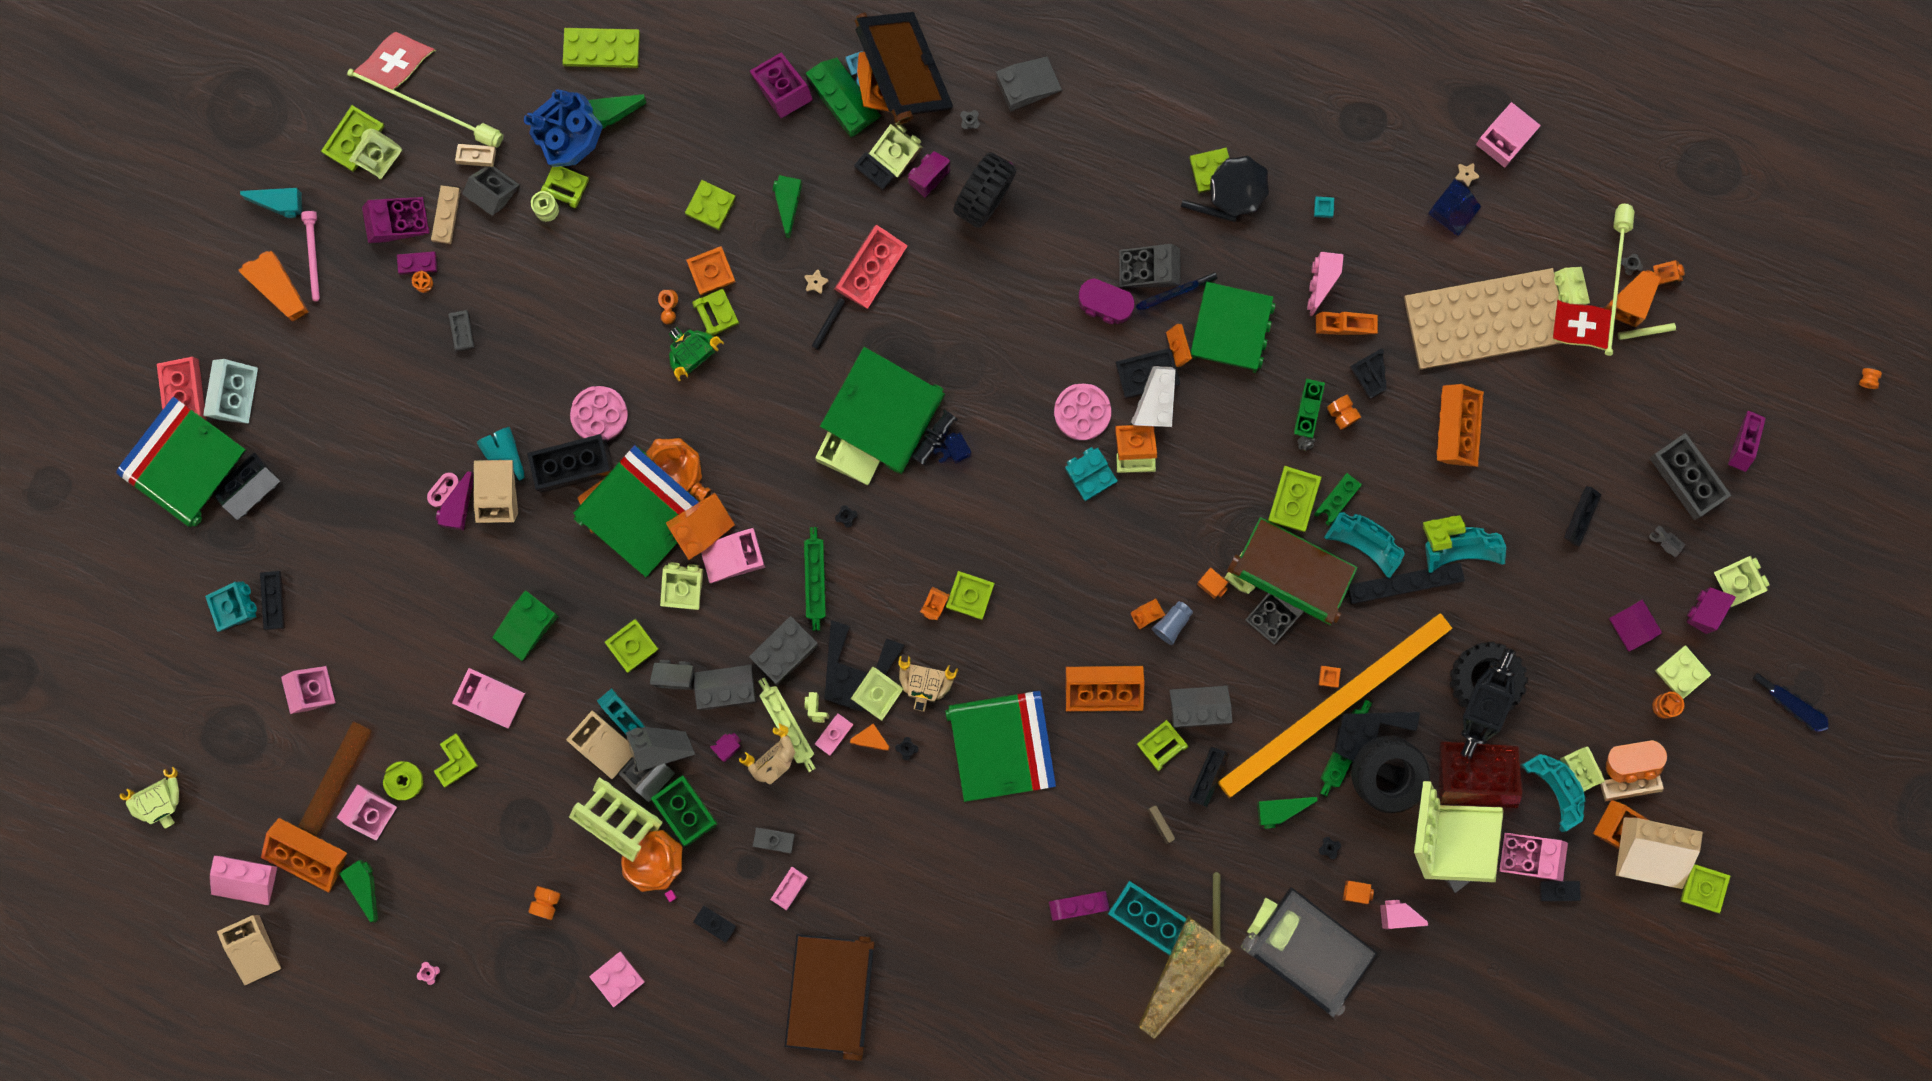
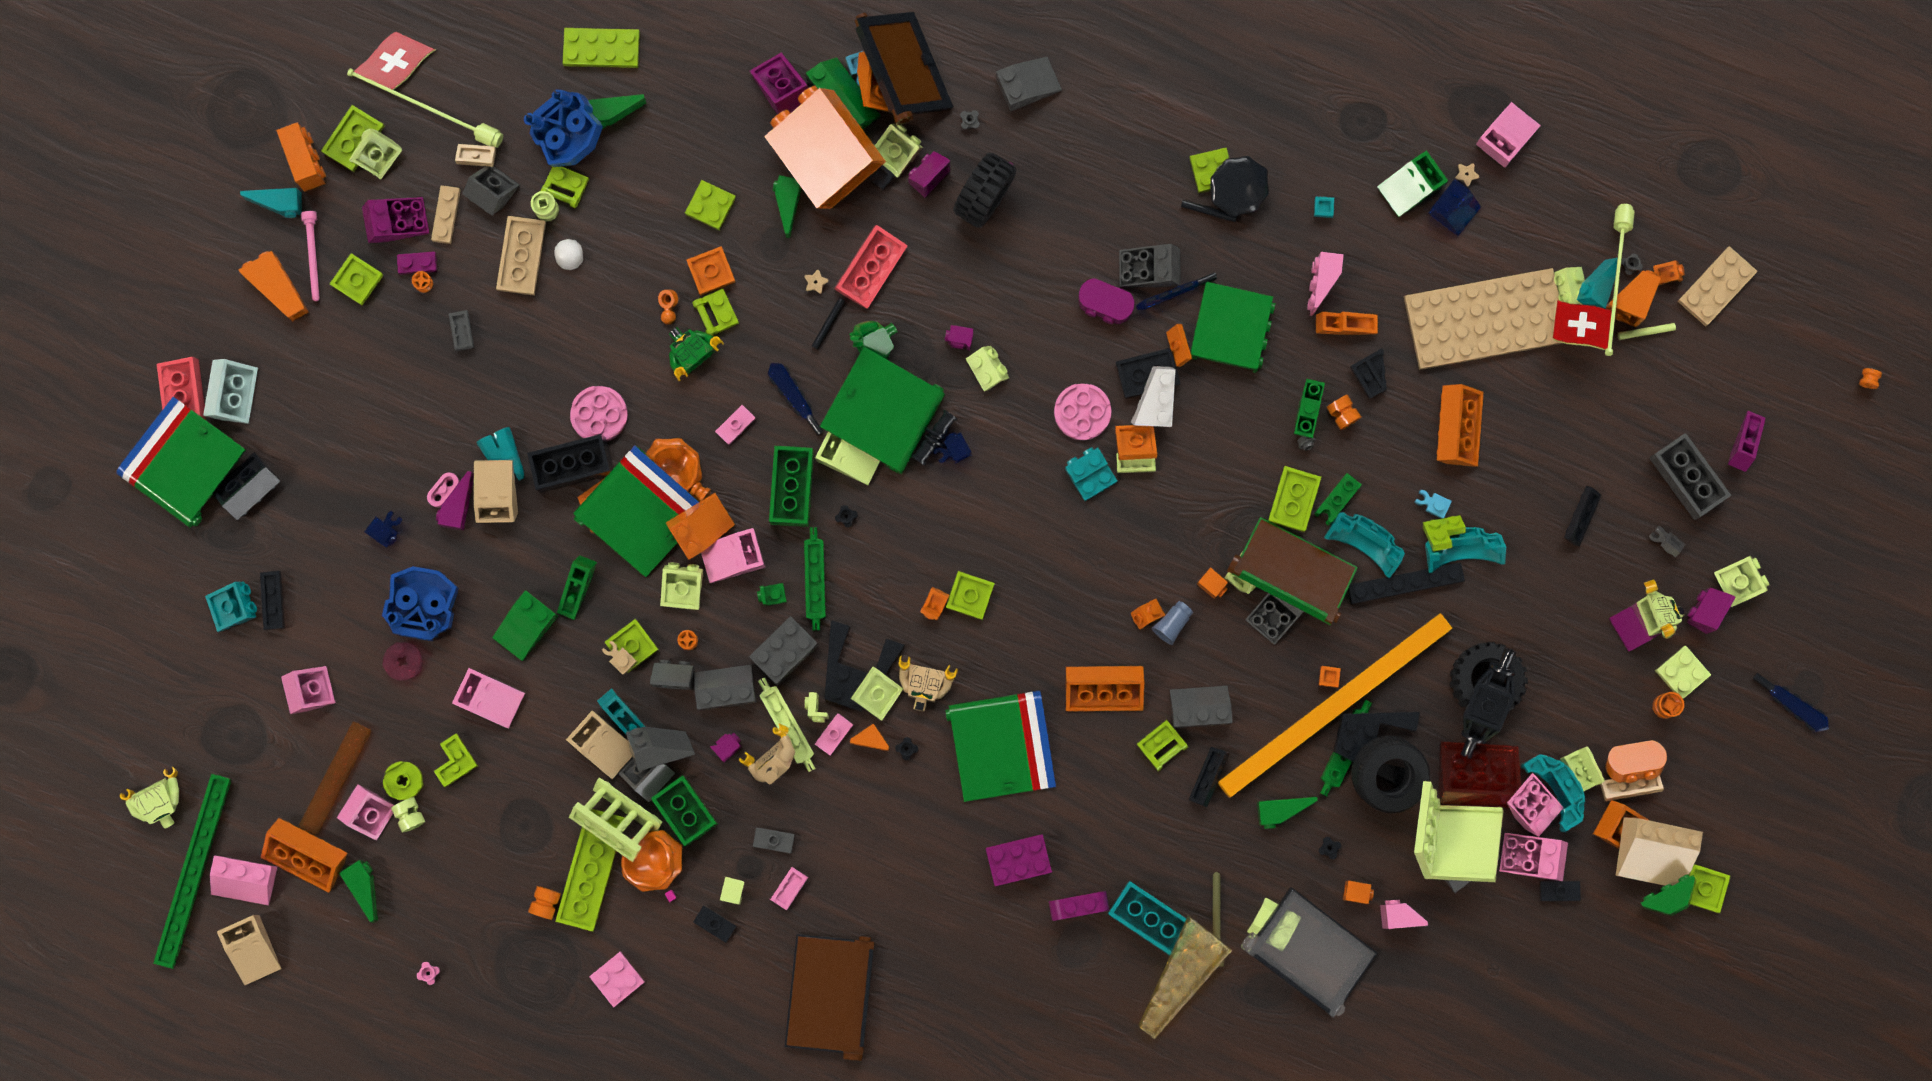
(192, 871): none -> green plate
(301, 156): none -> orange brick
(356, 279): none -> lime plate
(382, 530): none -> clear blue brick
(405, 672): none -> clear pink plate
(407, 814): none -> yellowish green wheel
(423, 588): none -> blue brick
(521, 255): none -> tan plate
(568, 254): none -> white hair
(576, 586): none -> green slope
(587, 879): none -> lime plate
(621, 659): none -> tan plate
(687, 636): none -> orange wheel
(732, 890): none -> yellowish green panel
(735, 424): none -> bright pink plate
(772, 594): none -> green bracket
(787, 386): none -> clear blue sword
(791, 486): none -> green brick
(823, 147): none -> brick
(874, 337): none -> green torso
(959, 337): none -> magenta window
(987, 367): none -> yellowish green bracket
(1018, 860): none -> magenta brick
(1161, 824): dark tan tile -> none
(1413, 184): none -> slope
(1436, 504): none -> medium azure plate
(1534, 806): none -> bright pink slope
(1598, 286): none -> teal slope
(1659, 611): none -> yellowish green torso
(1672, 898): none -> green slope
(1717, 286): none -> tan plate

